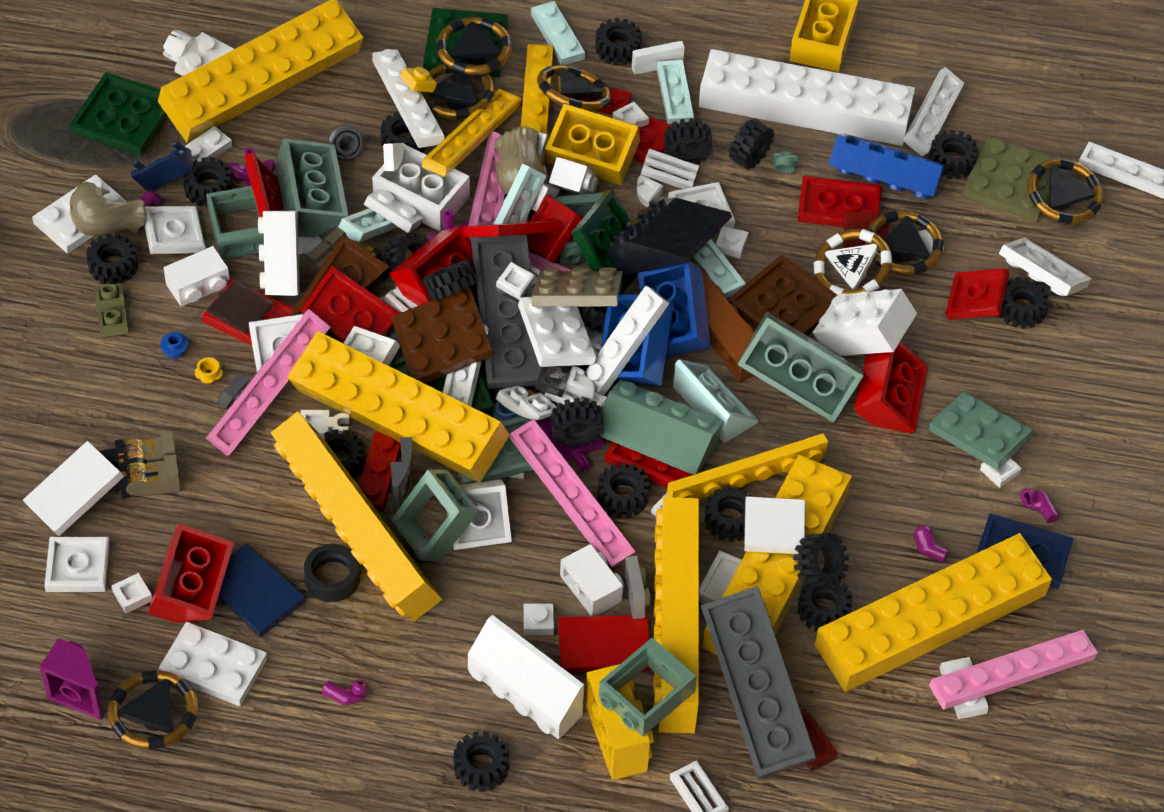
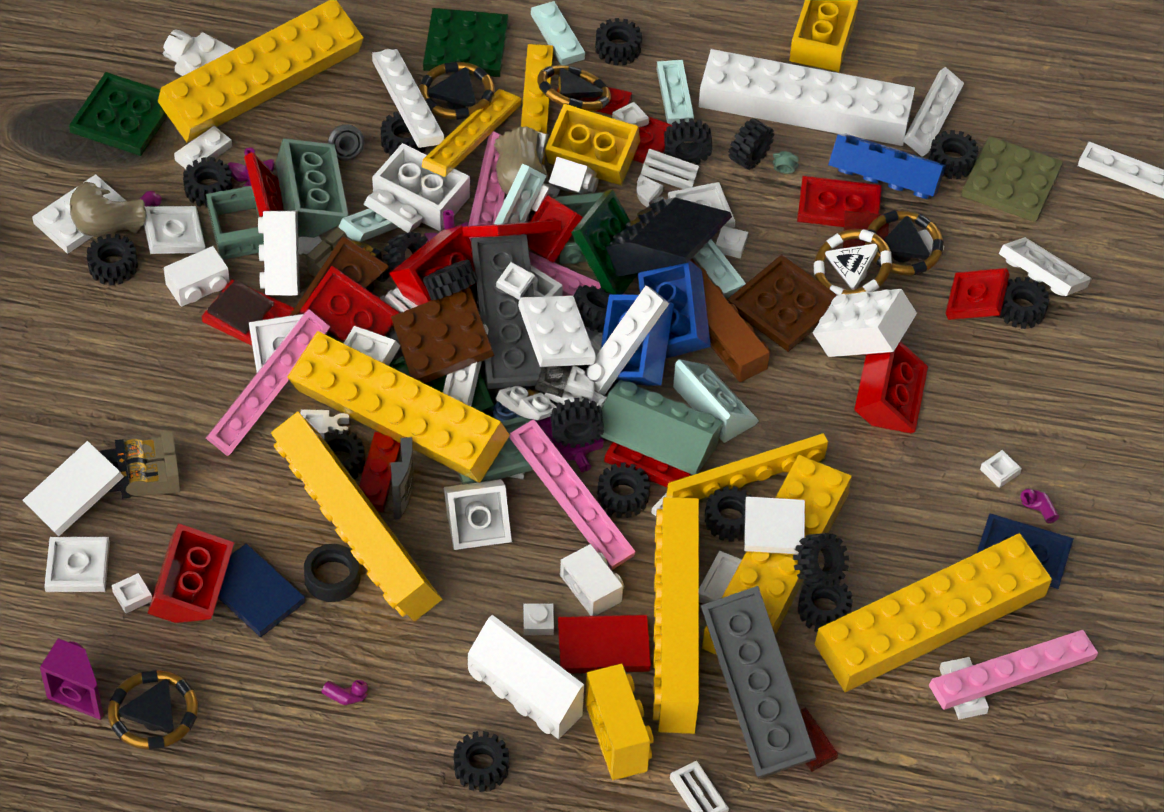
(111, 310): olive slope -> none
(164, 169): dark blue hinge -> none
(174, 350): blue plate -> none
(208, 365): yellow plate -> none
(214, 663): white plate -> none
(233, 390): dark grey plate -> none
(393, 156): white tile -> none
(418, 79): yellow plate -> none
(453, 499): sand green window -> none
(474, 46): piece -> none
(577, 288): dark tan plate -> none
(635, 579): light grey plate -> none
(646, 59): white tile -> none
(662, 663): sand green window -> none
(800, 367): sand green slope -> none
(926, 544): magenta arm -> none
(980, 430): sand green plate -> none
(1065, 190): piece -> none

